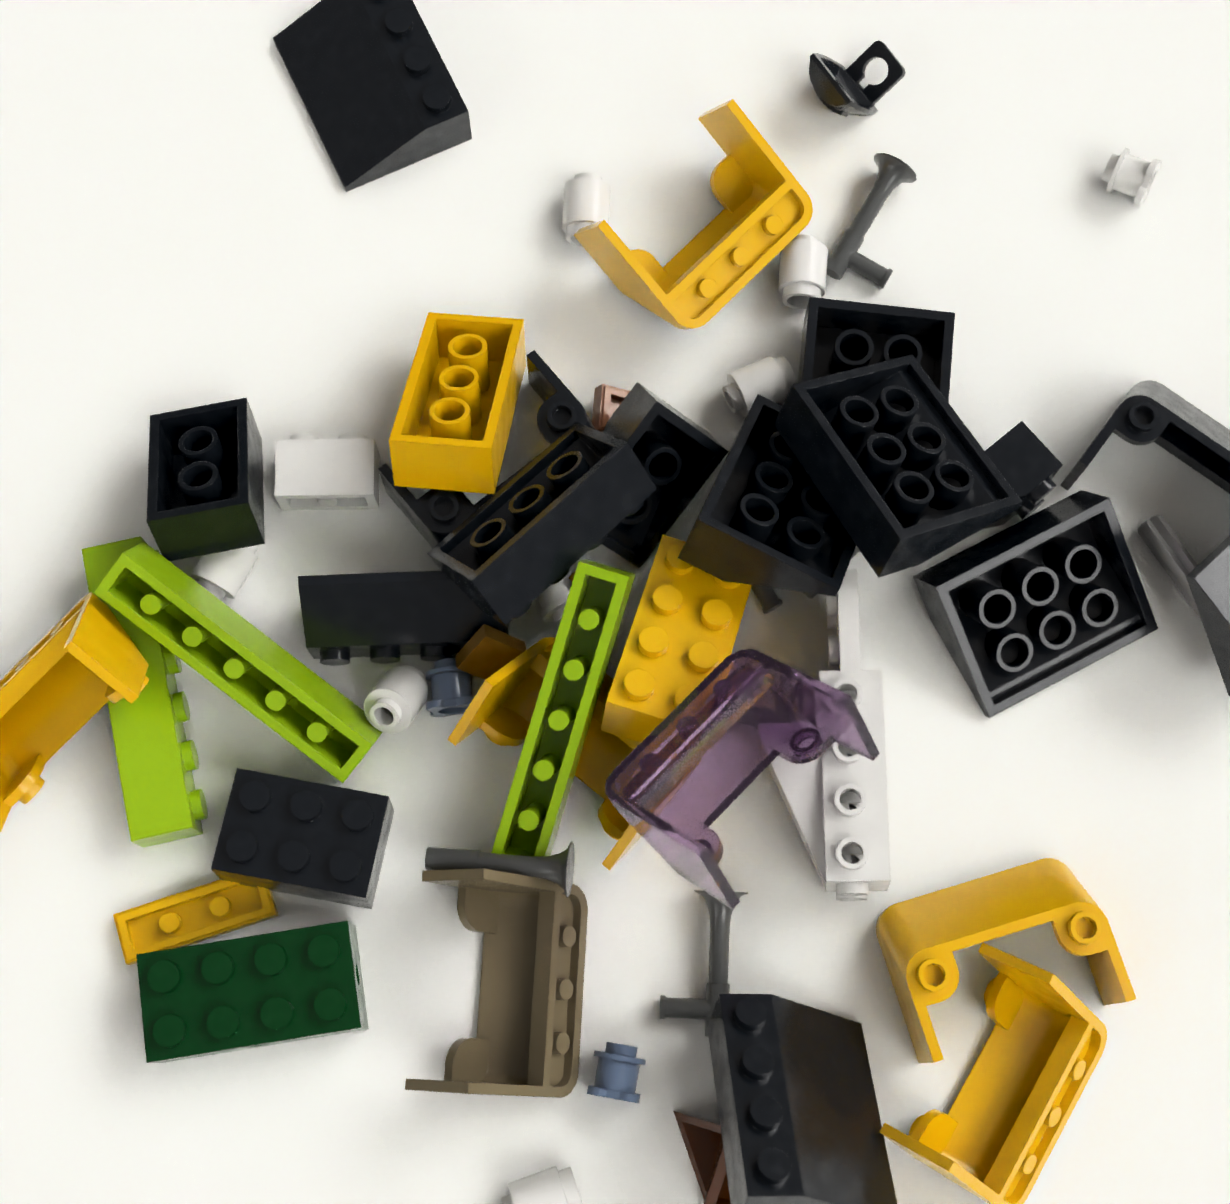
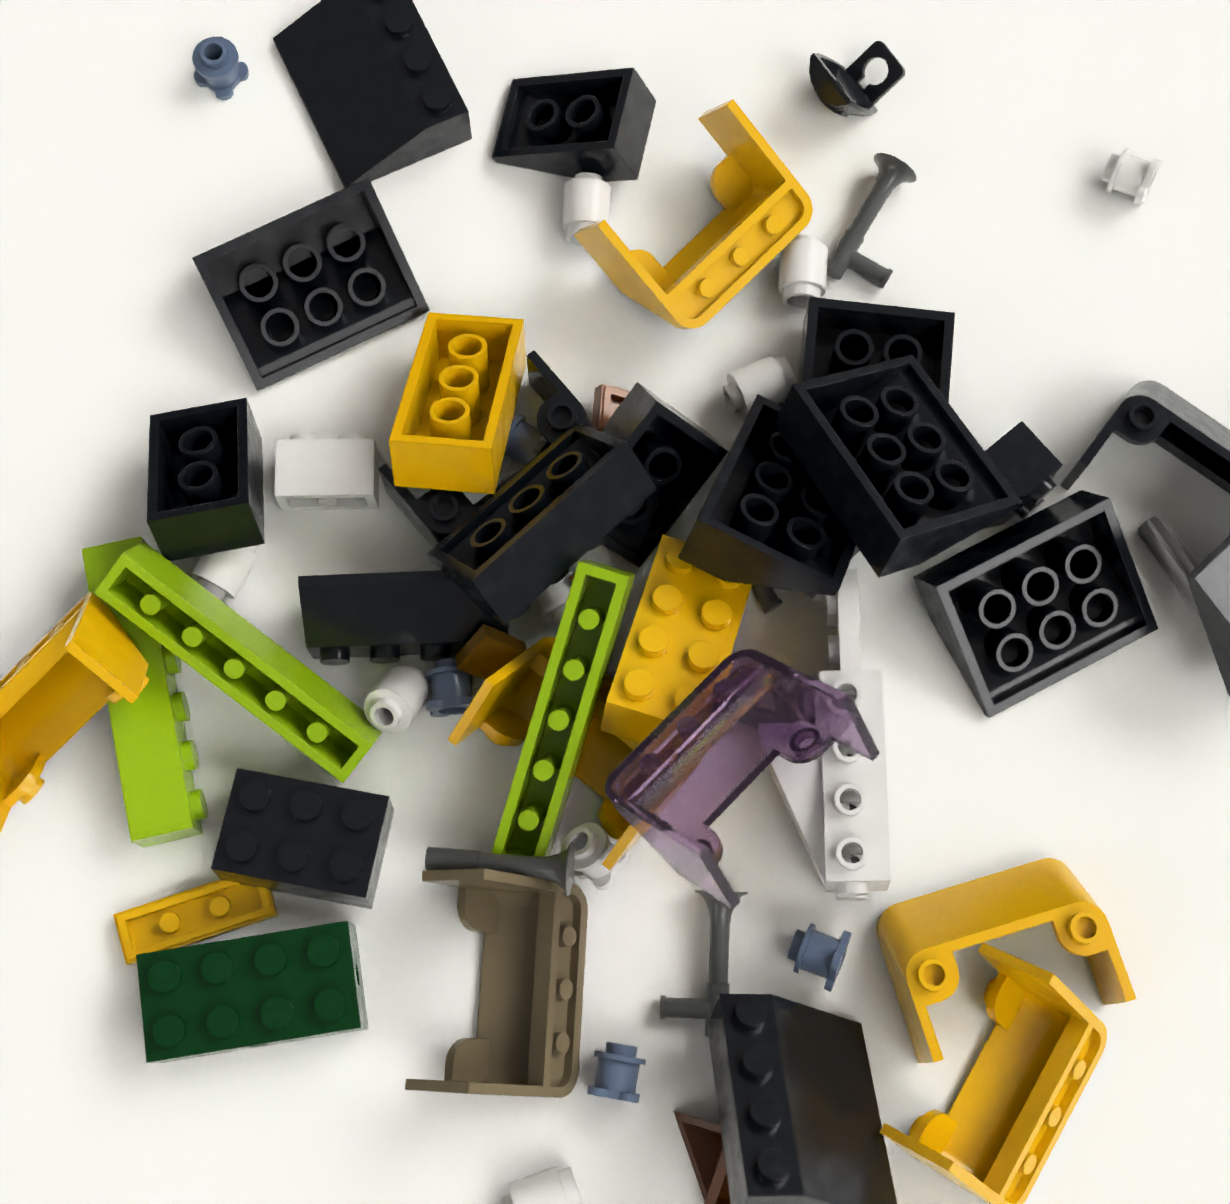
(218, 66): none -> sand blue brick
(311, 283): none -> black slope
(524, 441): none -> sand blue brick
(577, 124): none -> black slope
(591, 849): none -> white brick
(819, 953): none -> sand blue brick

